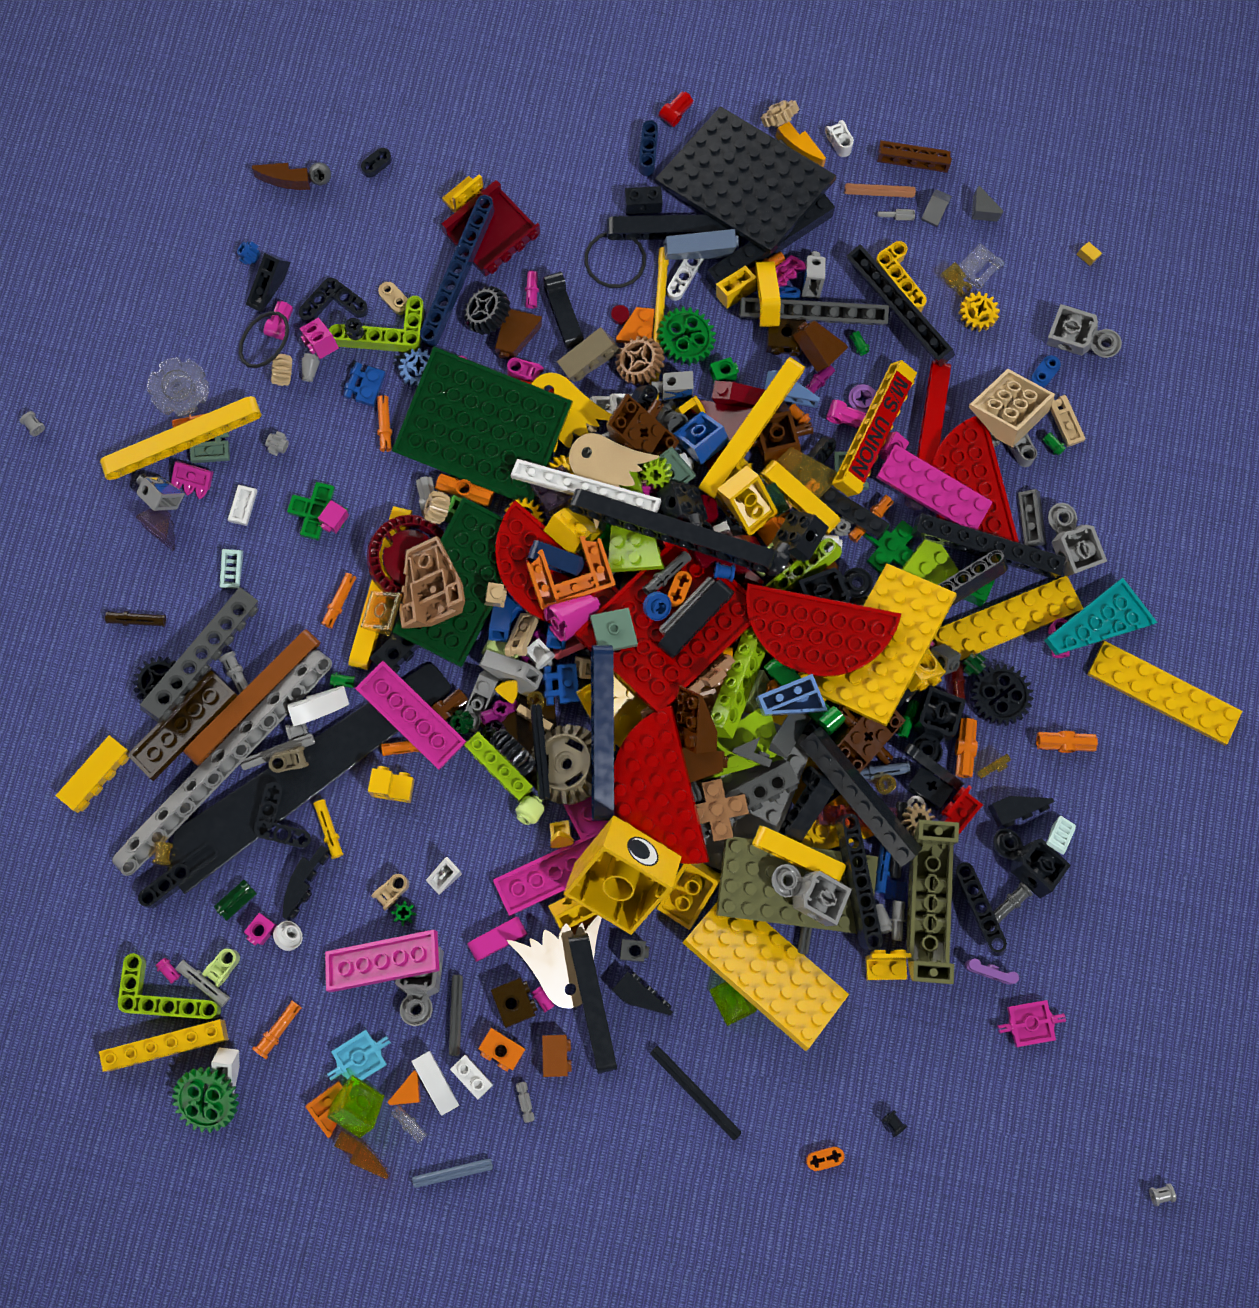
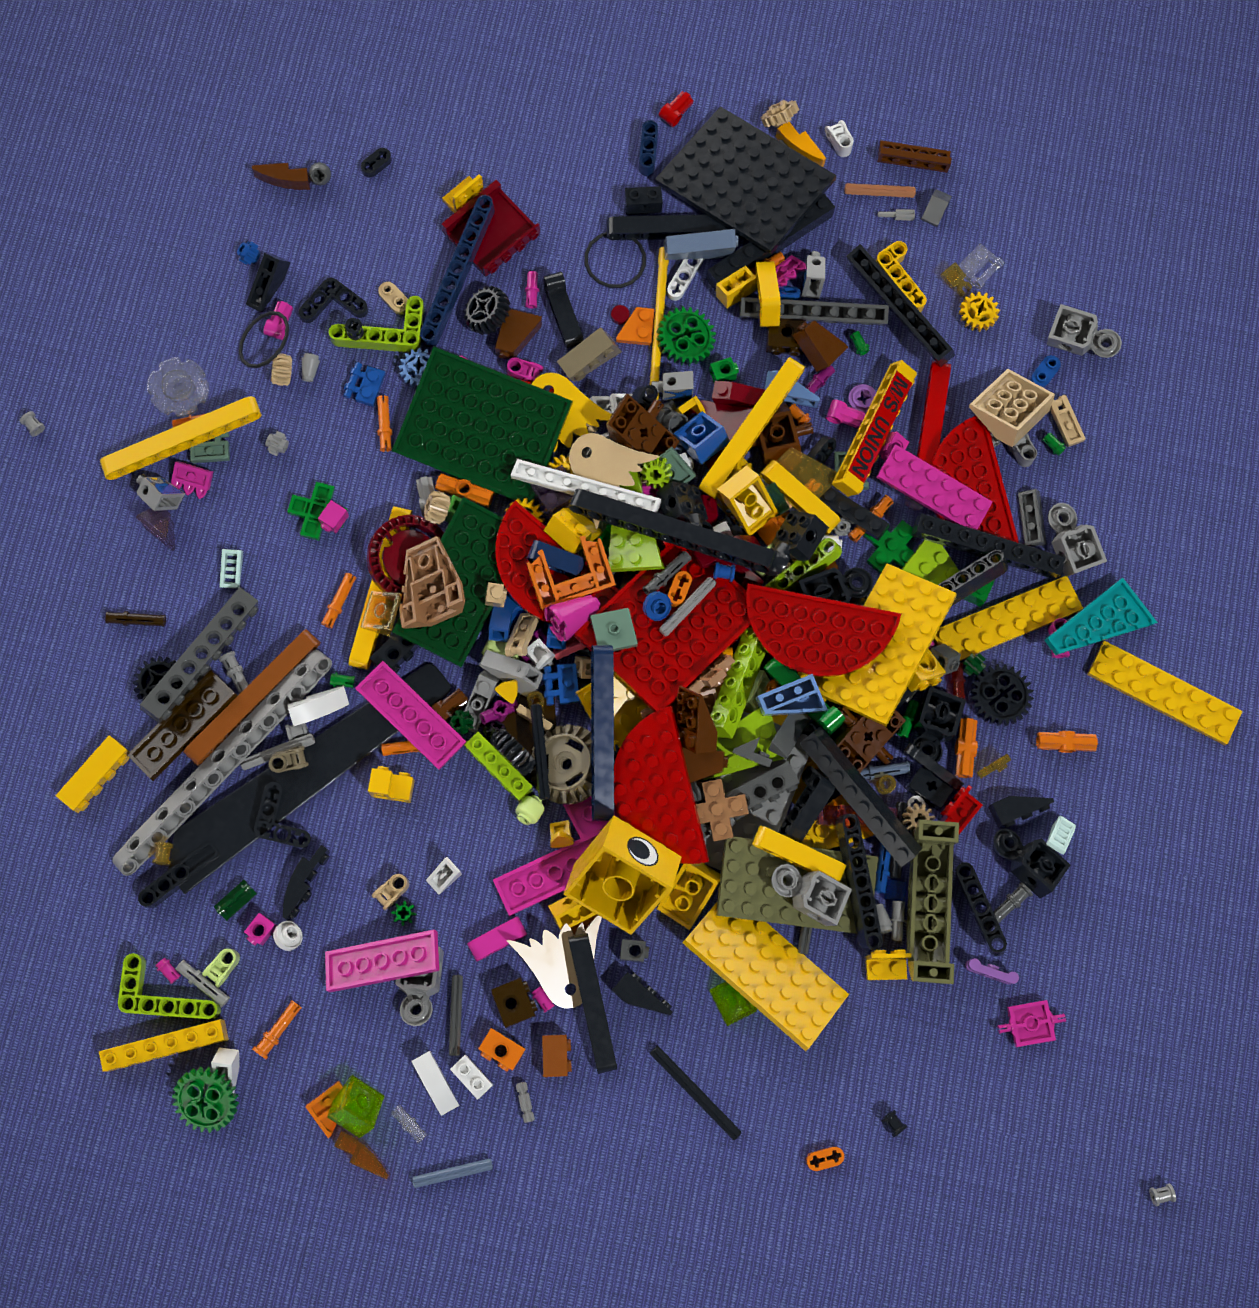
(242, 505): white plate -> none
(318, 338): dark pink brick -> none
(331, 837): yellow pin -> none
(359, 1057): medium azure plate -> none
(408, 1092): orange slope -> none
(640, 351): medium nougat gear -> none
(695, 619): black beam -> none
(985, 207): dark grey slope -> none
(1089, 253): yellow slope -> none

